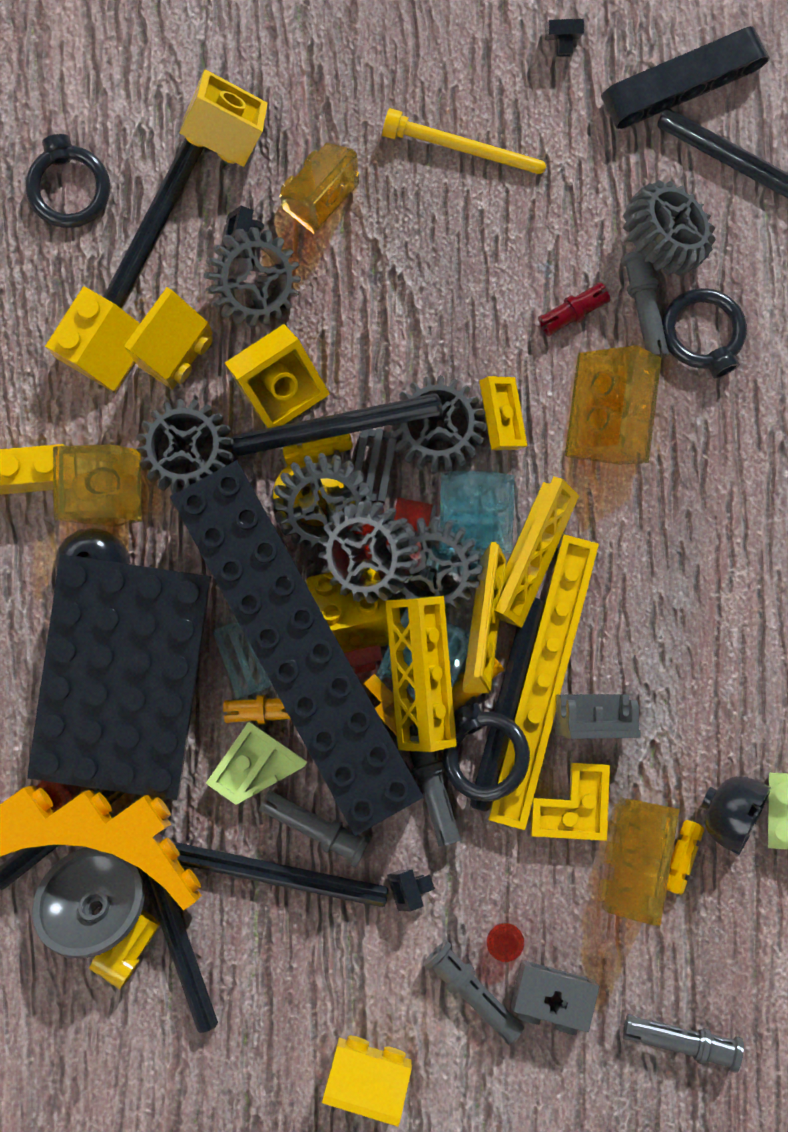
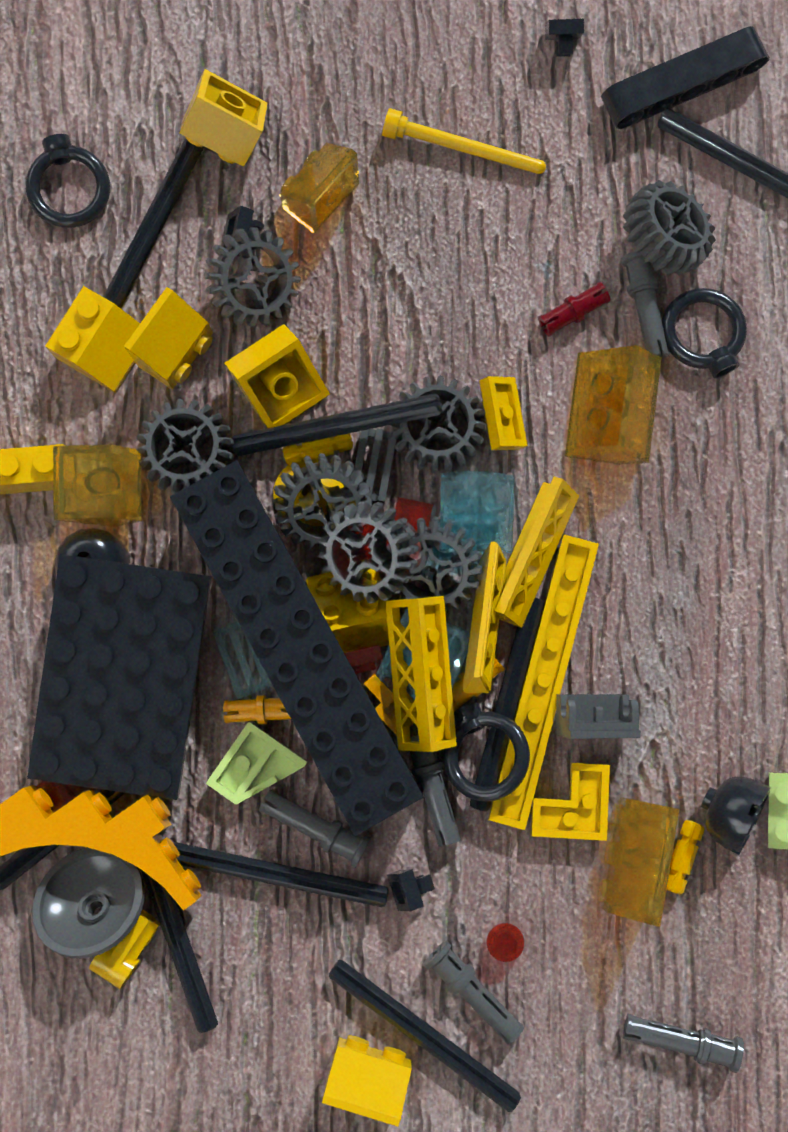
(425, 1035): none -> black axle
(576, 992): dark grey brick -> none

